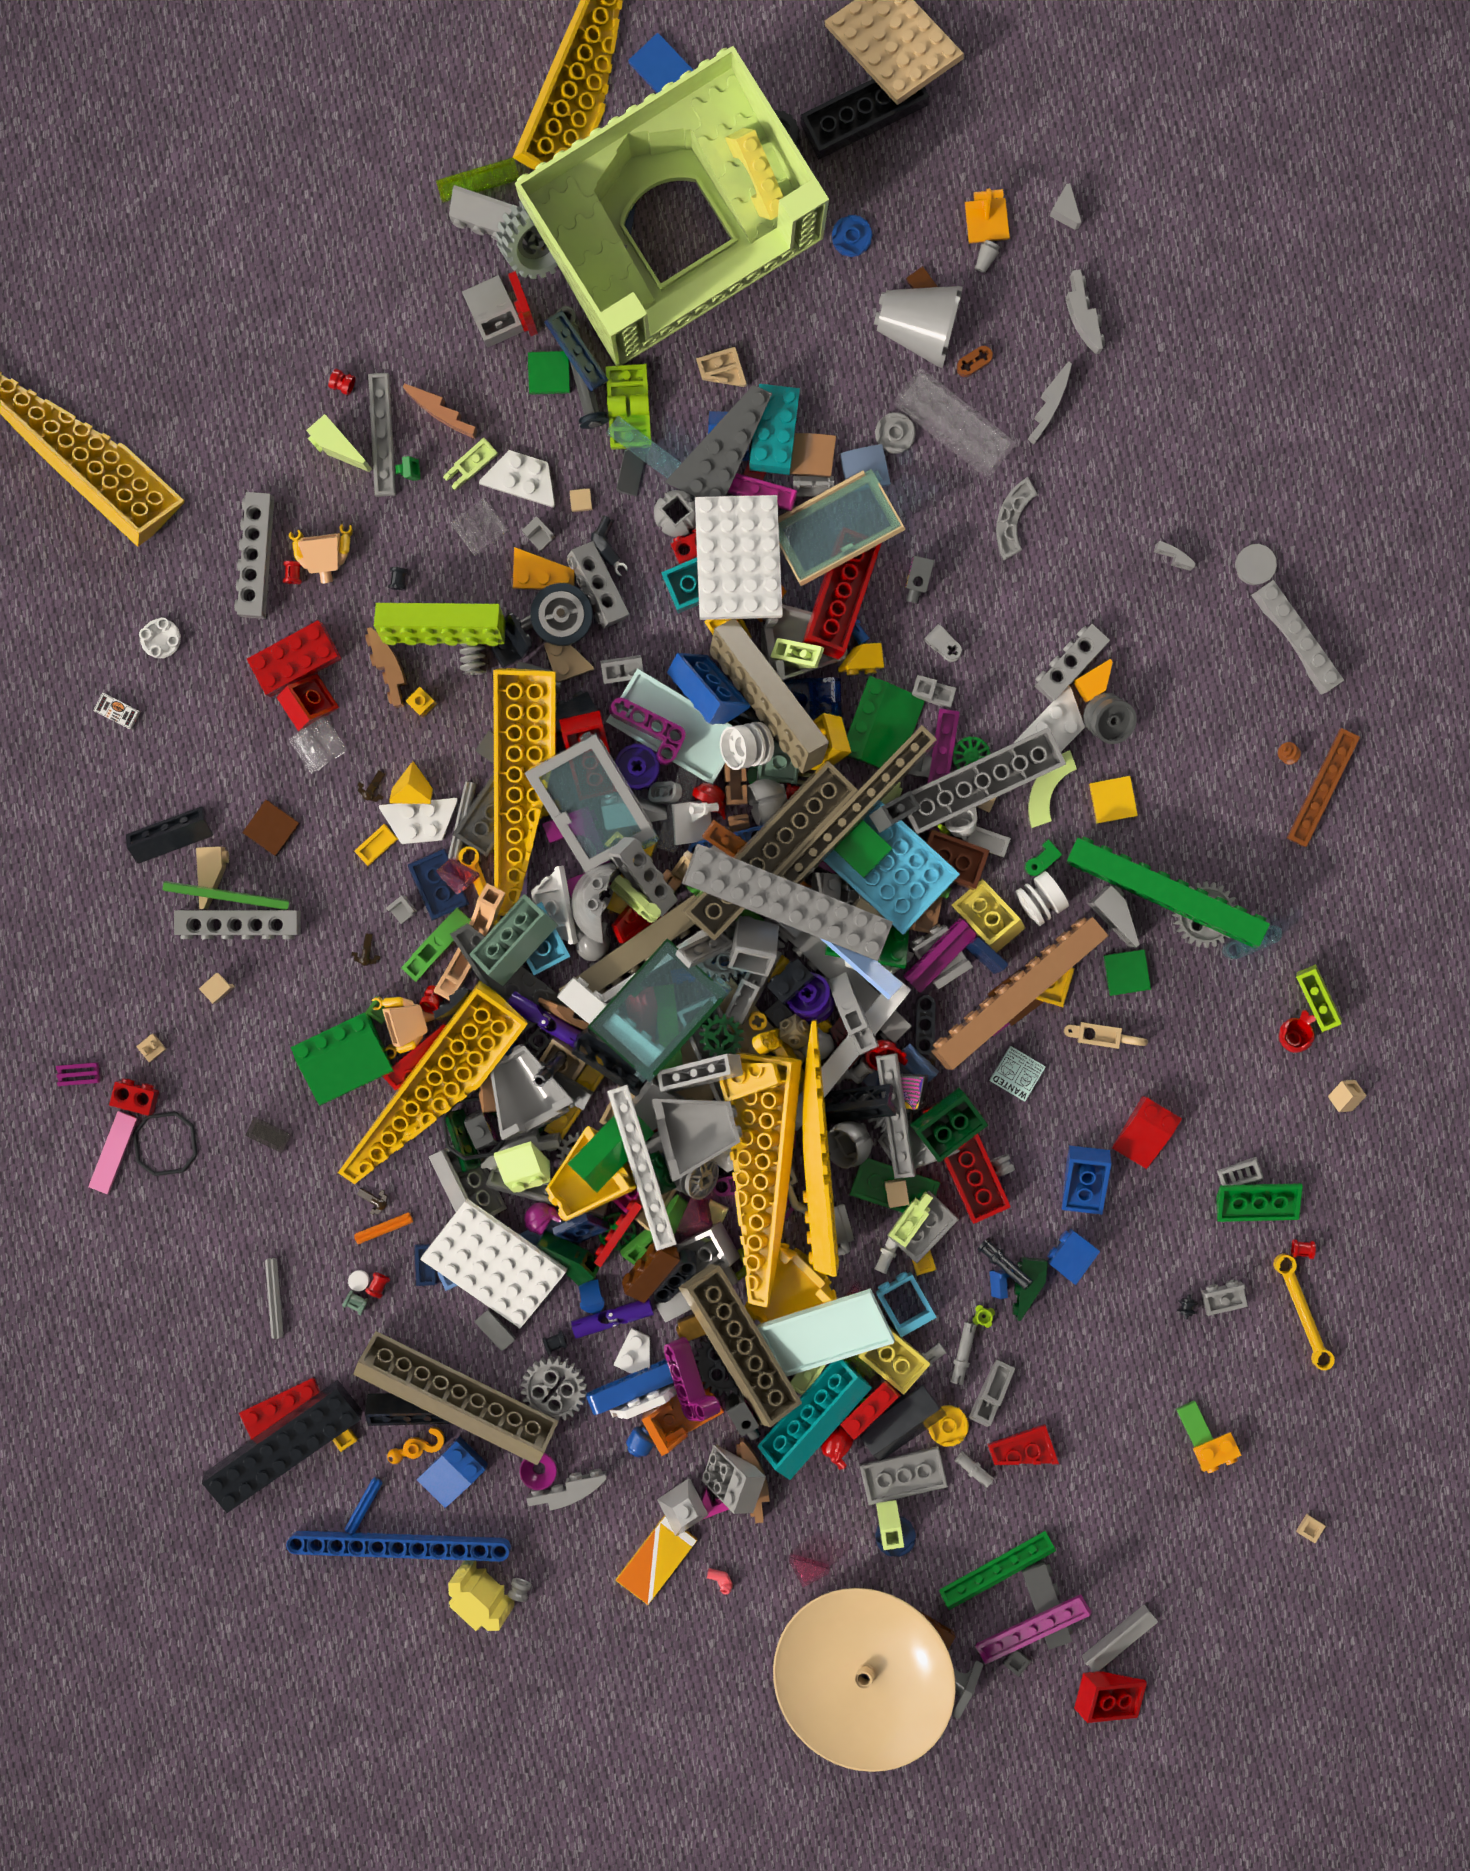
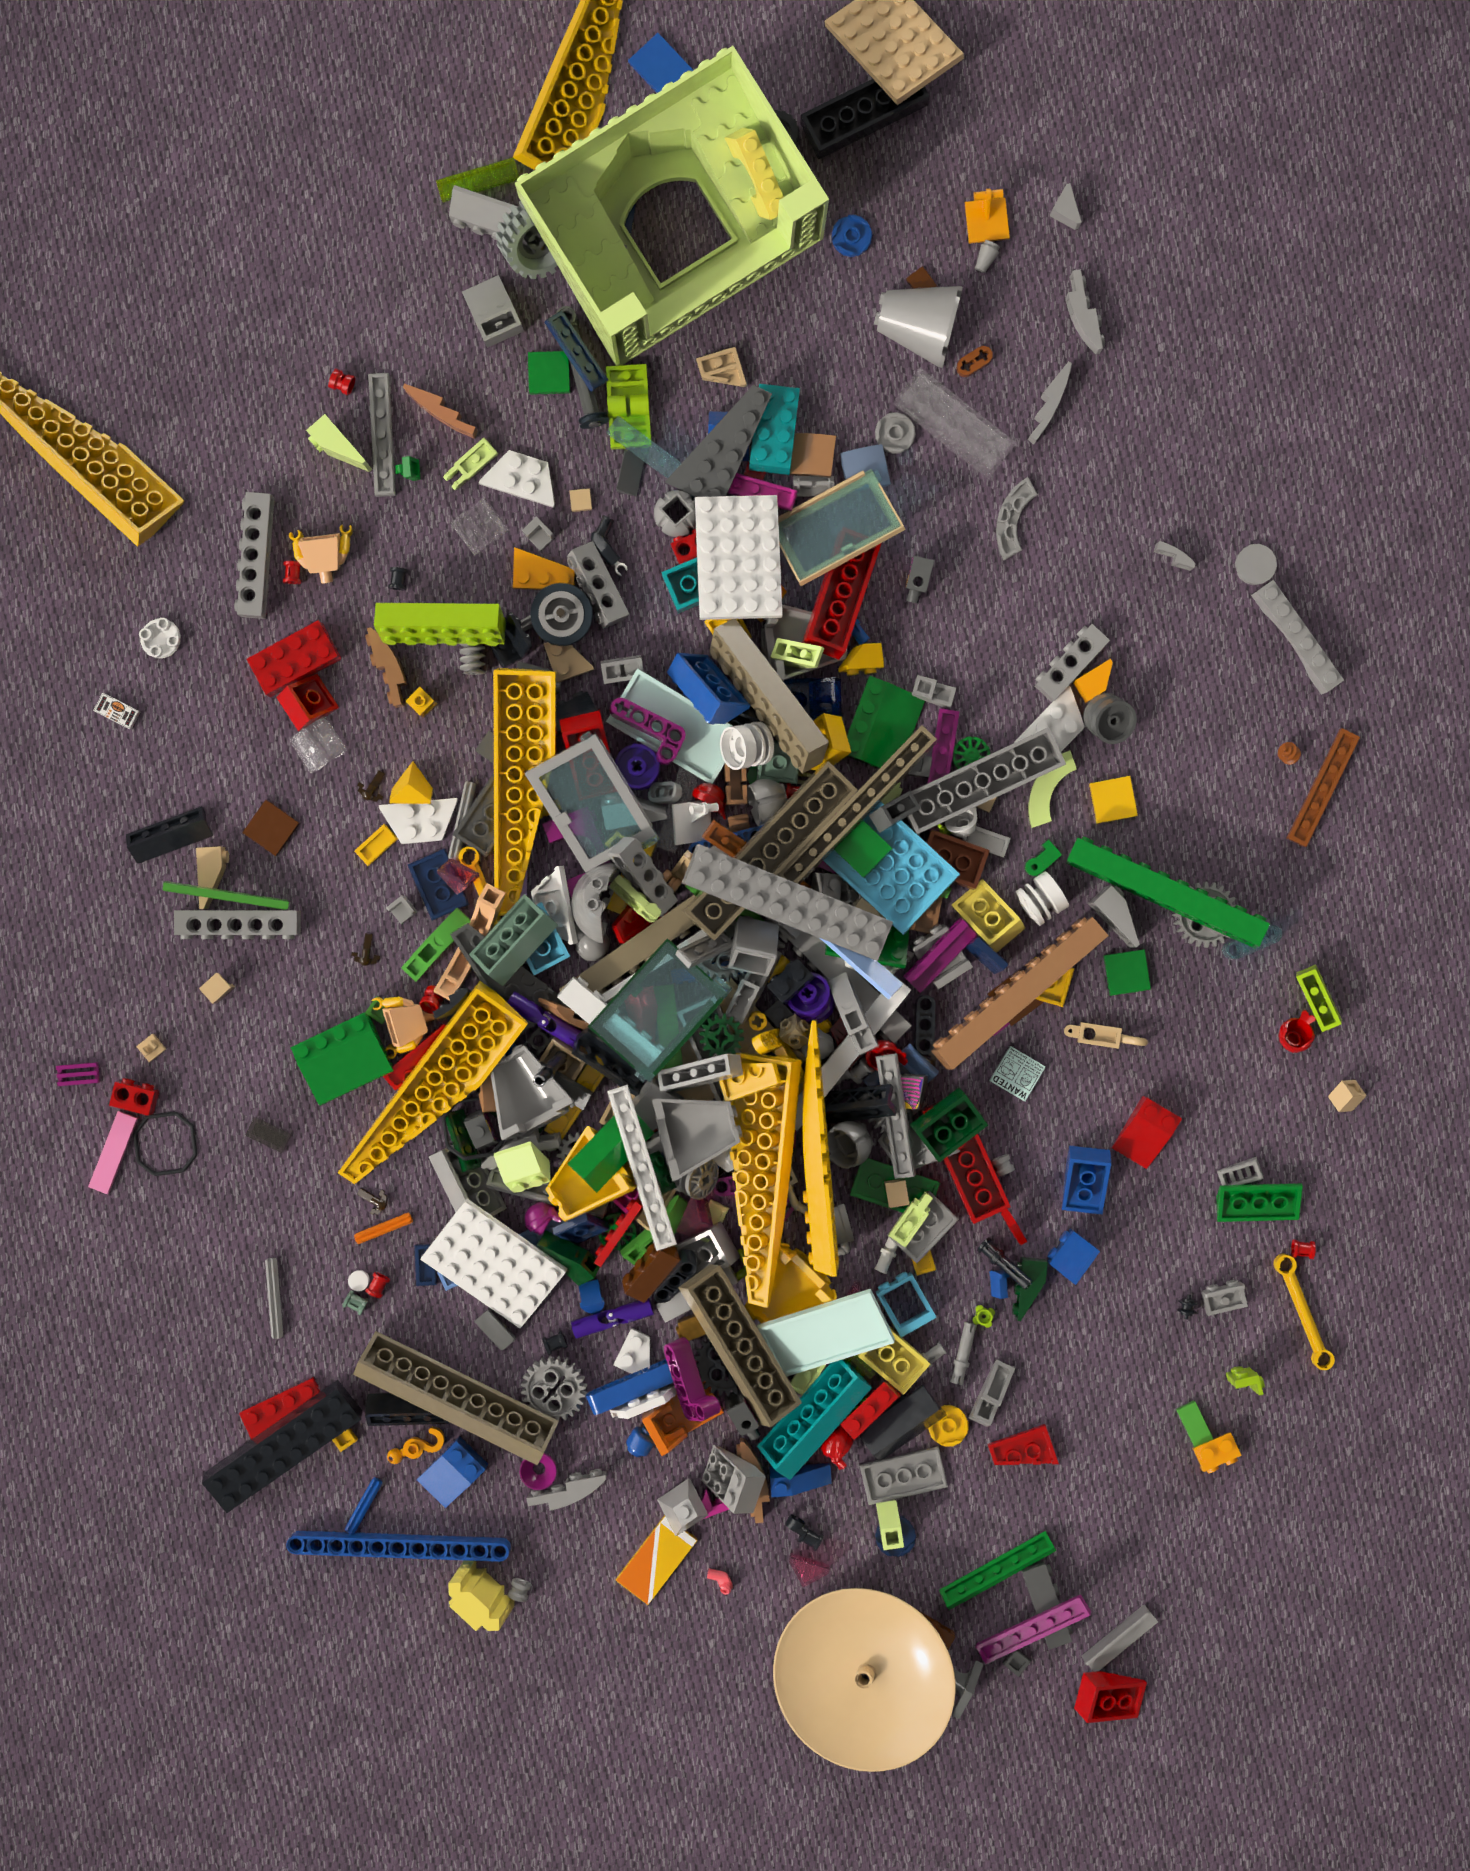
(522, 306): red wing -> none
(805, 1534): none -> black connector
(806, 1479): none -> blue slope
(940, 642): light grey piece -> none
(974, 1469): light grey pin -> none
(1013, 1226): none -> red tile
(1244, 1377): none -> lime bracket
(1310, 1528): tan tile -> none

